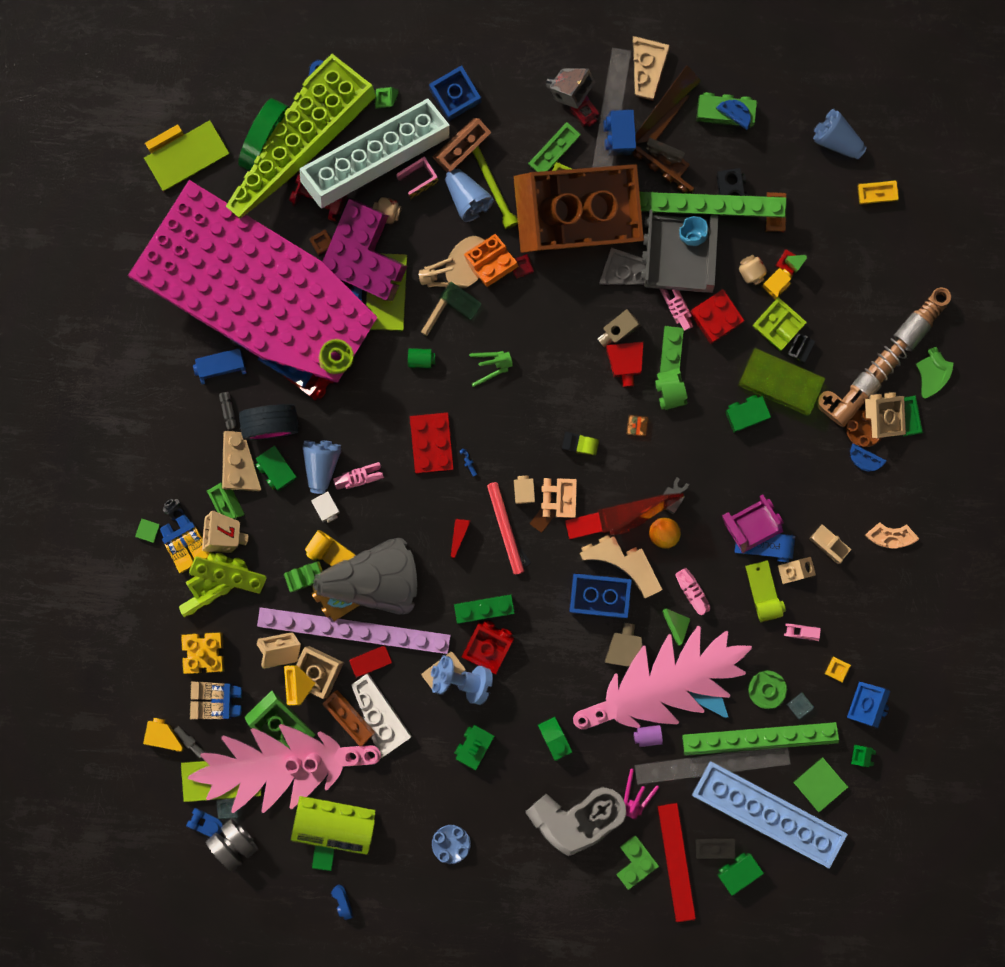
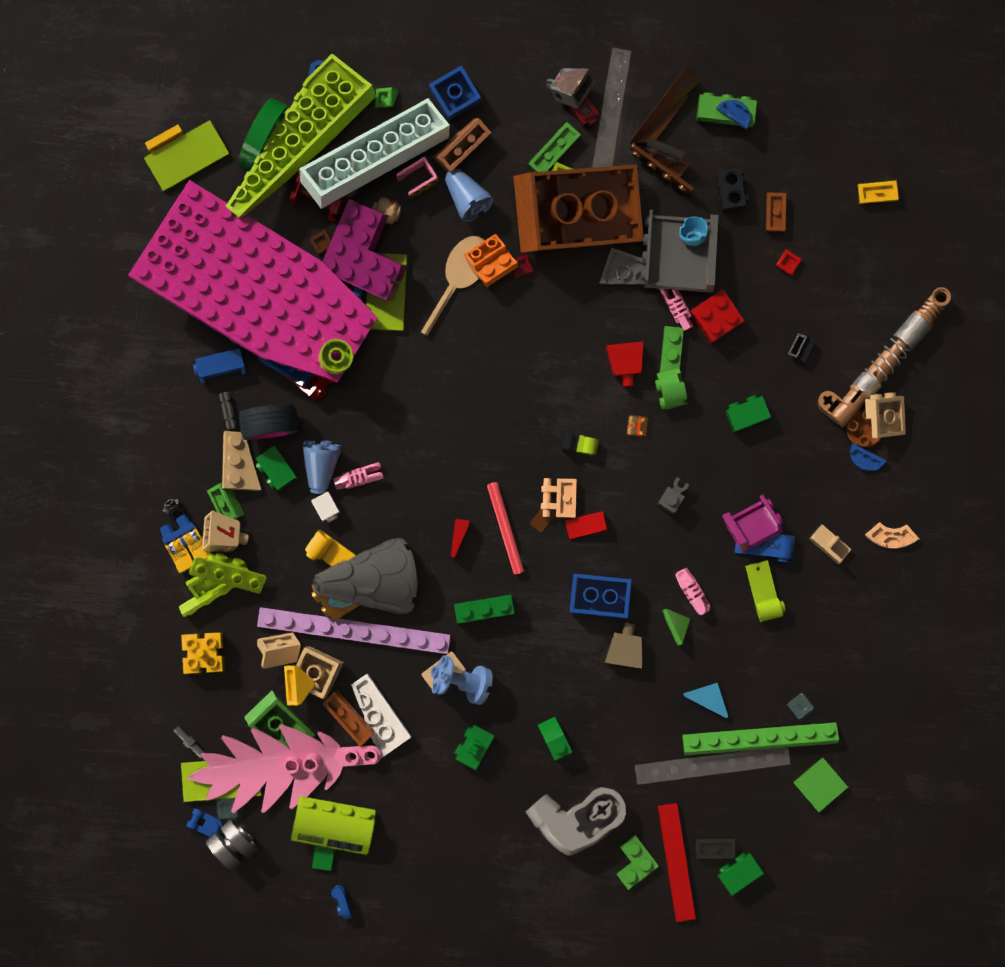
(147, 530): bright green tile -> none
(162, 735): yellow slope -> none
(220, 697): hips -> none
(302, 577): bright green gear -> none
(370, 661): red slope -> none
(420, 358): green brick -> none
(429, 275): tan plant -> none
(431, 443): red plate -> none
(451, 844): medium blue dish -> none
(460, 300): clear green plate -> none
(468, 463): blue hand -> none
(488, 646): red plate -> none
(501, 359): bright green plant -> none
(509, 219): lime piece -> none
(524, 490): tan brick -> none
(620, 132): blue brick -> none
(626, 322): dark tan torso -> none
(630, 515): clear red slope -> none
(633, 564): tan arch -> none
(633, 807): dark pink plant -> none
(648, 66): tan wing -> none
(648, 736): medium lavender brick -> none
(664, 533): yellow piece -> none
(668, 683): bright pink plant -> none
(713, 204): bright green plate -> none
(752, 270): tan head -> none
(767, 689): bright green tile -> none
(769, 814): light blue plate -> none
(777, 283): yellow window -> none
(779, 324): lime plate -> none
(781, 381): clear neon green brick -> none
(795, 262): bright green slope -> none
(796, 570): tan bracket -> none
(806, 632): bright pink bar -> none
(837, 669): yellow tile -> none
(839, 136): medium blue cone -> none
(862, 756): green tile -> none
(869, 704): blue tile -> none
(912, 417): green tile -> none
(934, 372): bright green arm -> none

